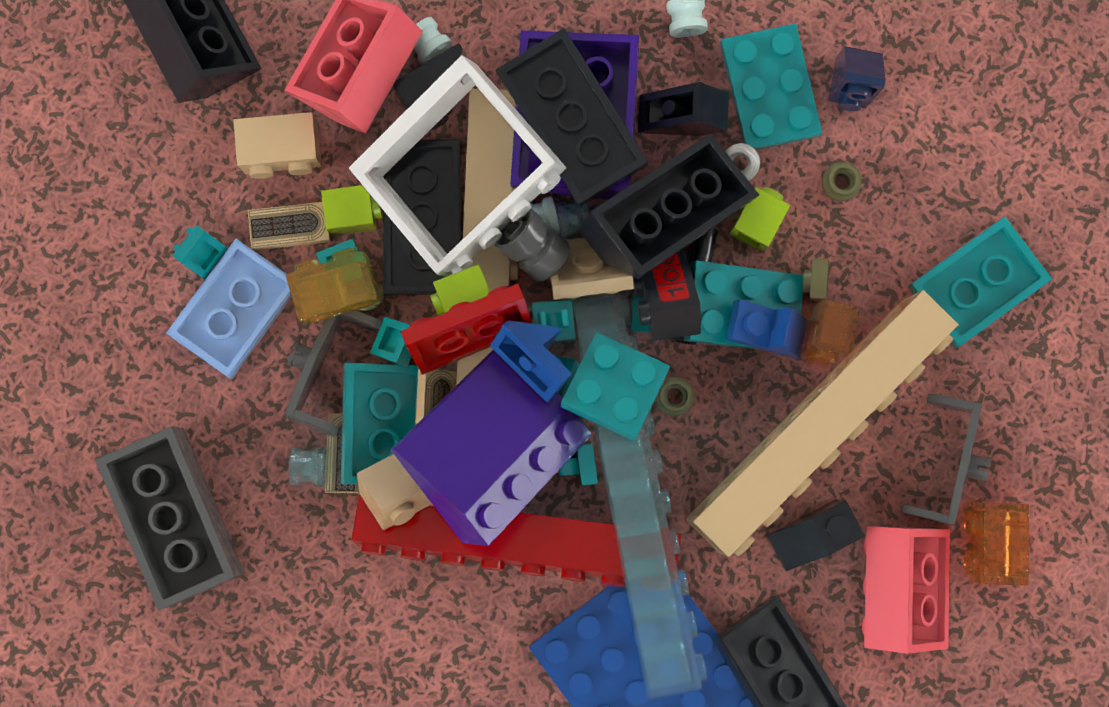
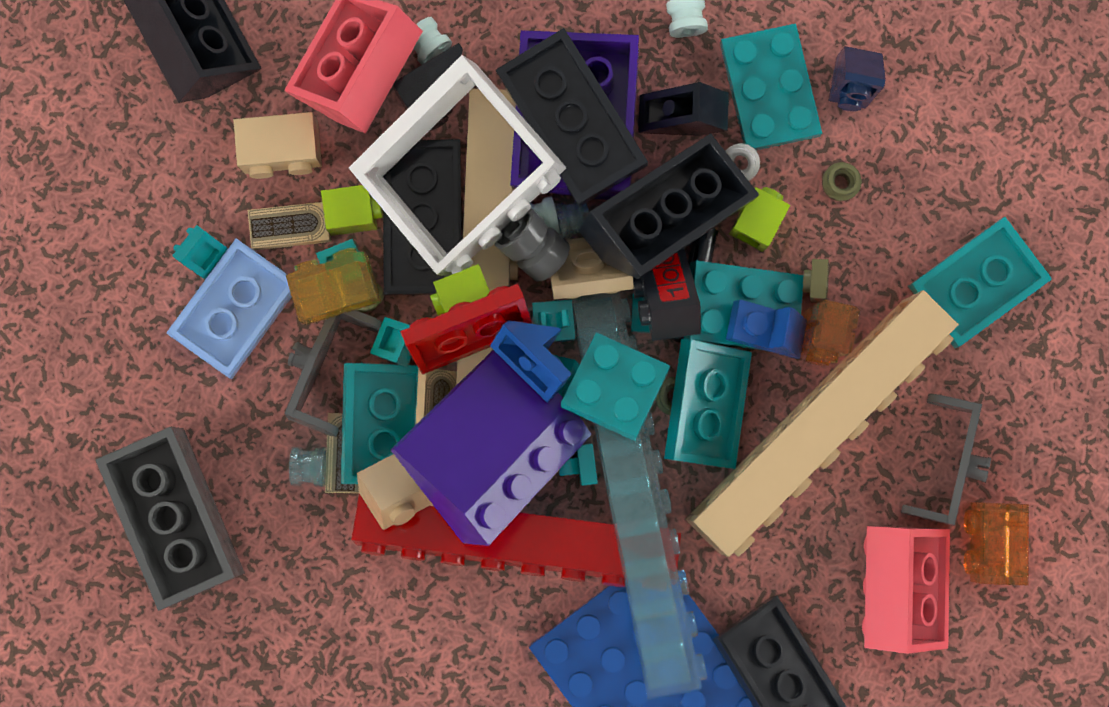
(708, 404): none -> teal plate
(816, 535): black slope -> none

